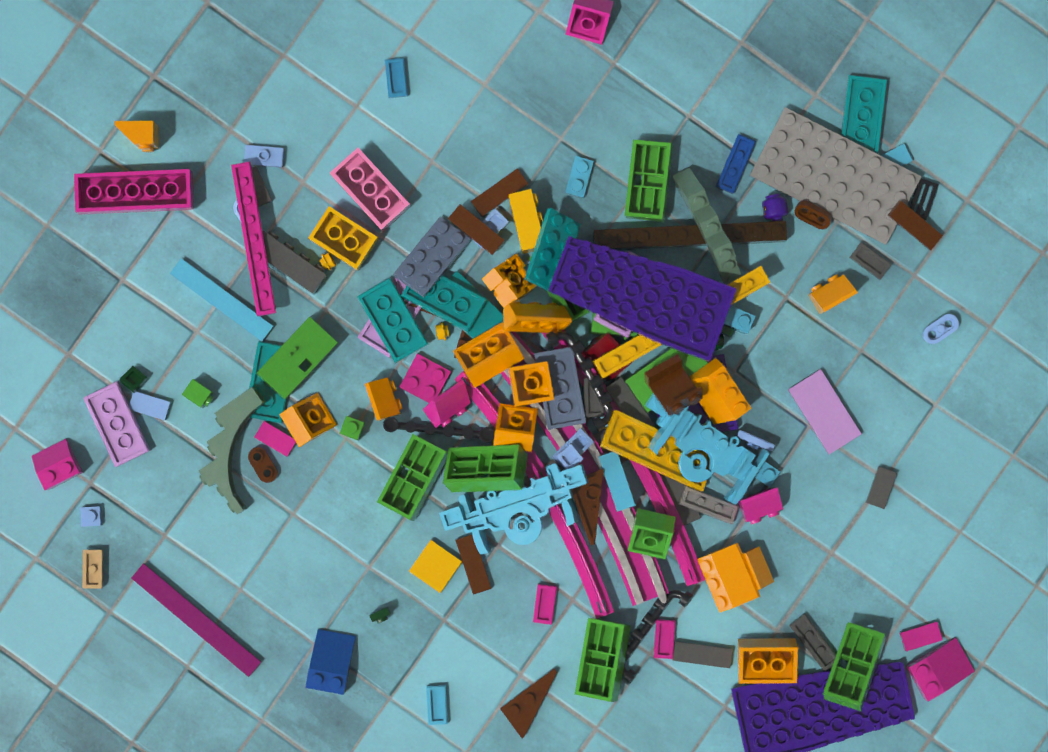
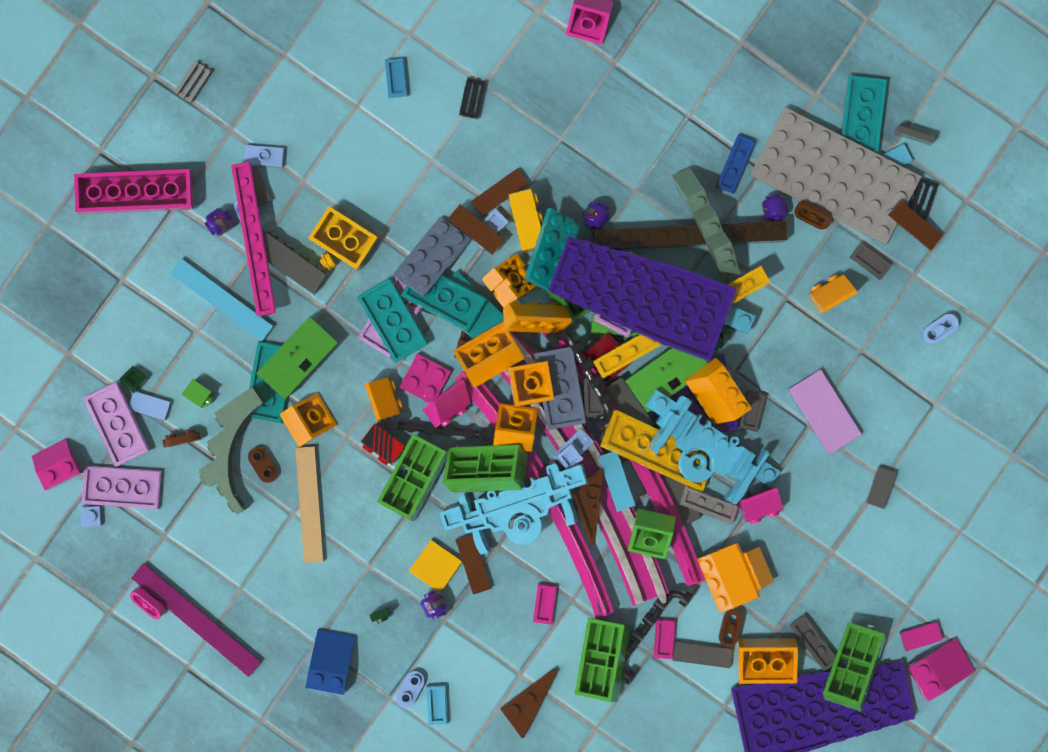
(92, 569): tan plate -> none
(121, 487): none -> lavender tile
(141, 133): light orange slope -> none
(147, 603): none -> dark pink plate
(173, 440): none -> reddish brown plate
(184, 95): none -> light grey tile
(219, 221): none -> dark purple head
(275, 438): dark pink tile -> none
(309, 504): none -> tan tile
(352, 428): bright green brick -> none
(370, 189): bright pink brick -> none
(382, 444): none -> brick
(410, 689): none -> light blue plate
(434, 605): none -> dark purple head
(442, 331): yellow plate -> none
(475, 82): none -> black tile
(579, 177): medium azure plate -> none
(595, 215): none -> dark purple head
(653, 163): bright green brick -> none
(672, 386): reddish brown panel -> none
(730, 627): none -> reddish brown plate
(751, 419): none -> dark grey tile
(754, 442): light blue plate -> none
(915, 135): none -> dark grey tile

